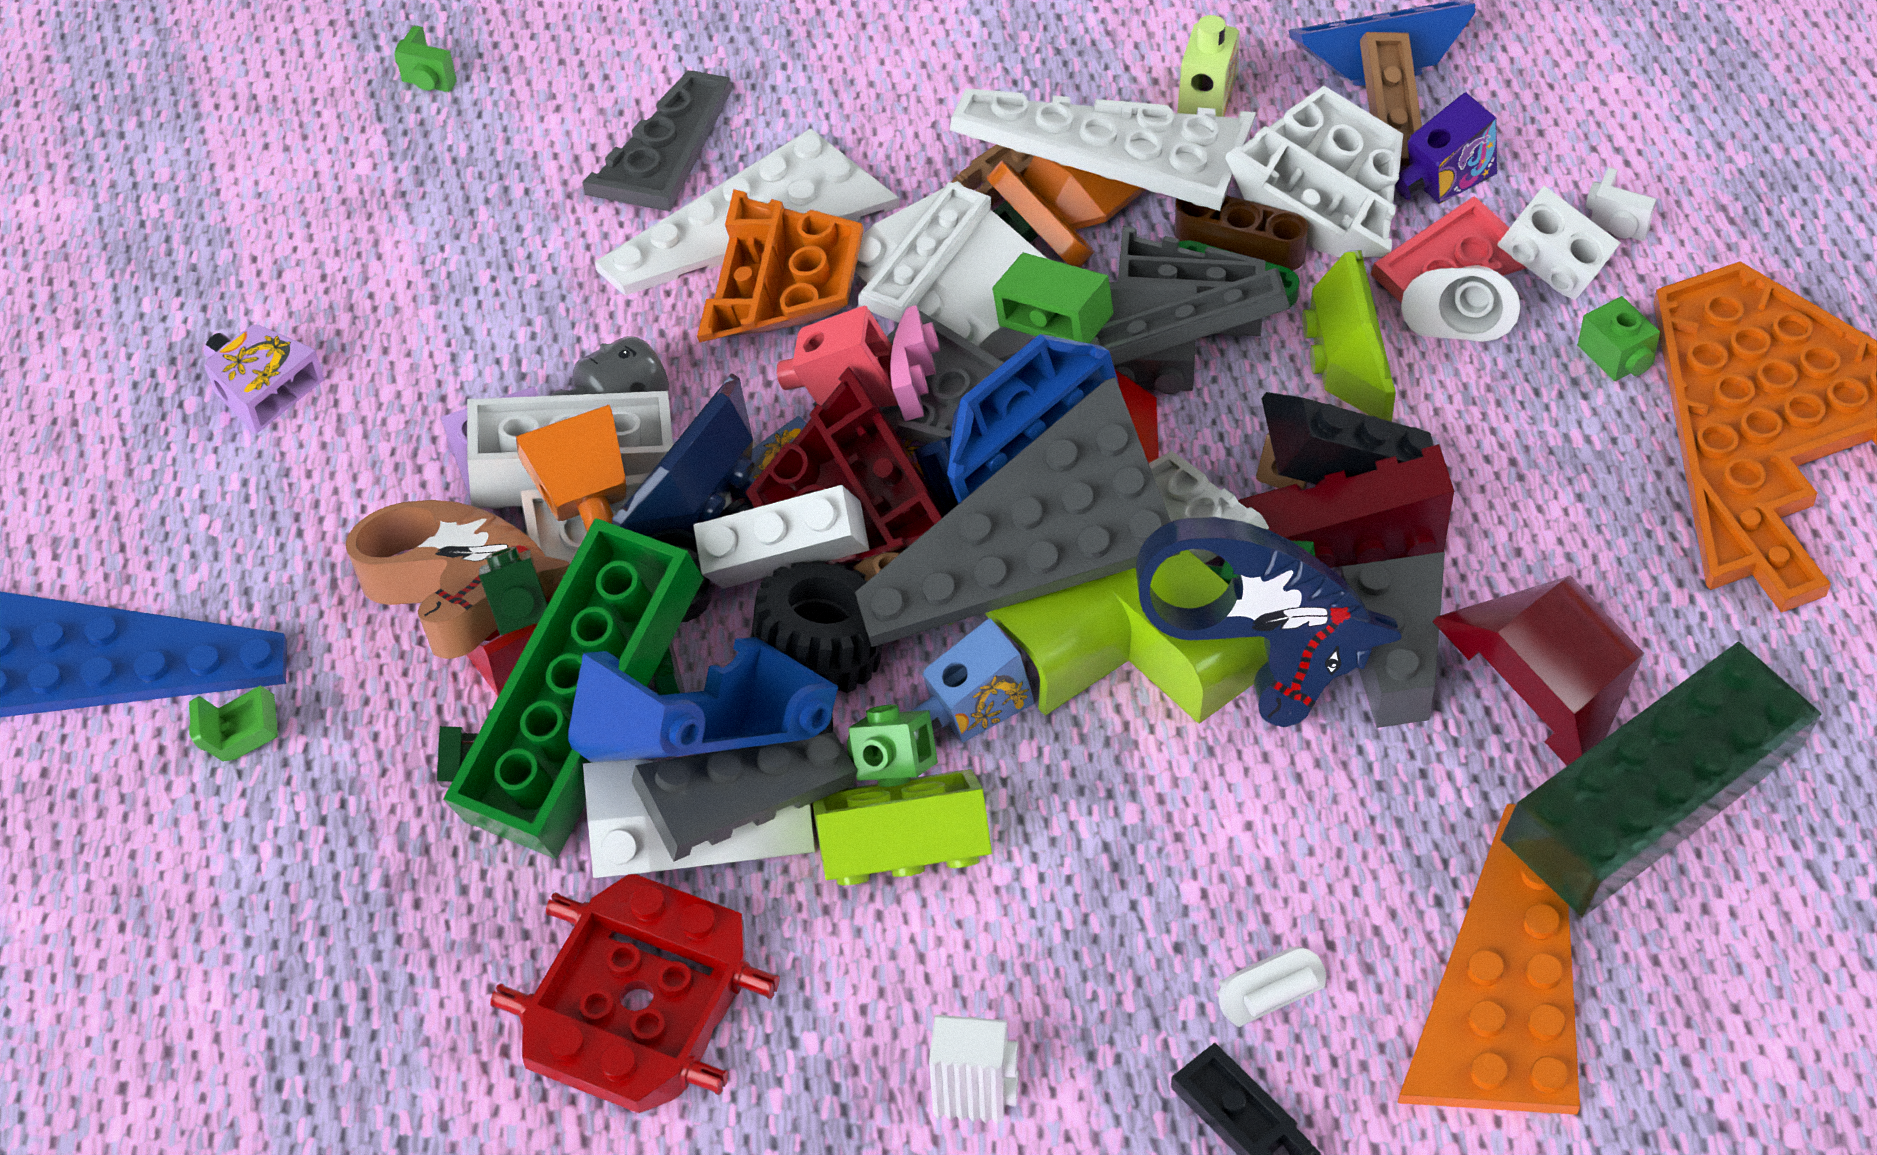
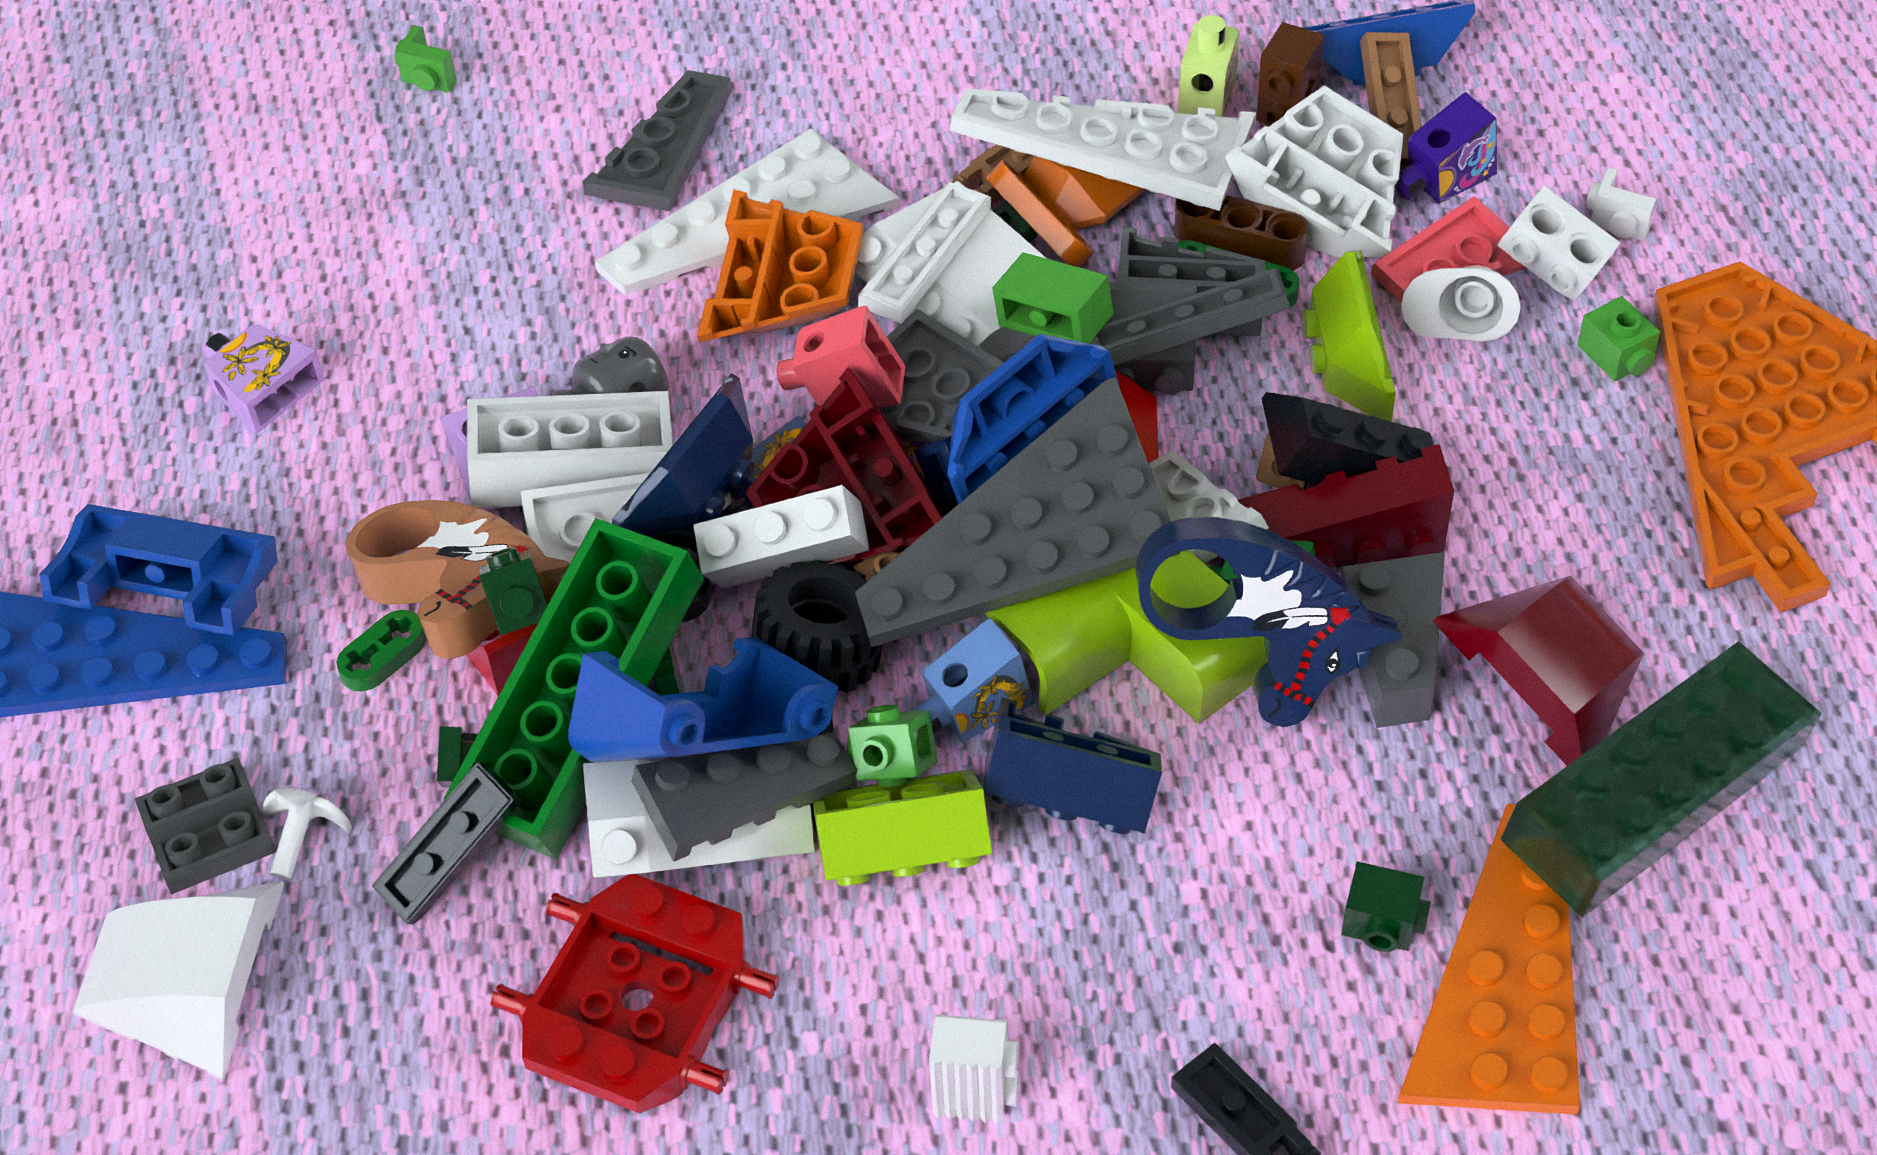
(161, 556): none -> blue bracket
(179, 971): none -> white wedge
(204, 825): none -> dark grey slope
(235, 726): bright green bracket -> none
(301, 808): none -> white plant
(381, 650): none -> green beam
(446, 843): none -> tile
(576, 465): orange torso -> none
(912, 362): bright pink slope -> none
(1070, 772): none -> dark blue wedge
(1270, 984): white piece -> none
(1288, 71): none -> reddish brown brick
(1385, 907): none -> dark green brick

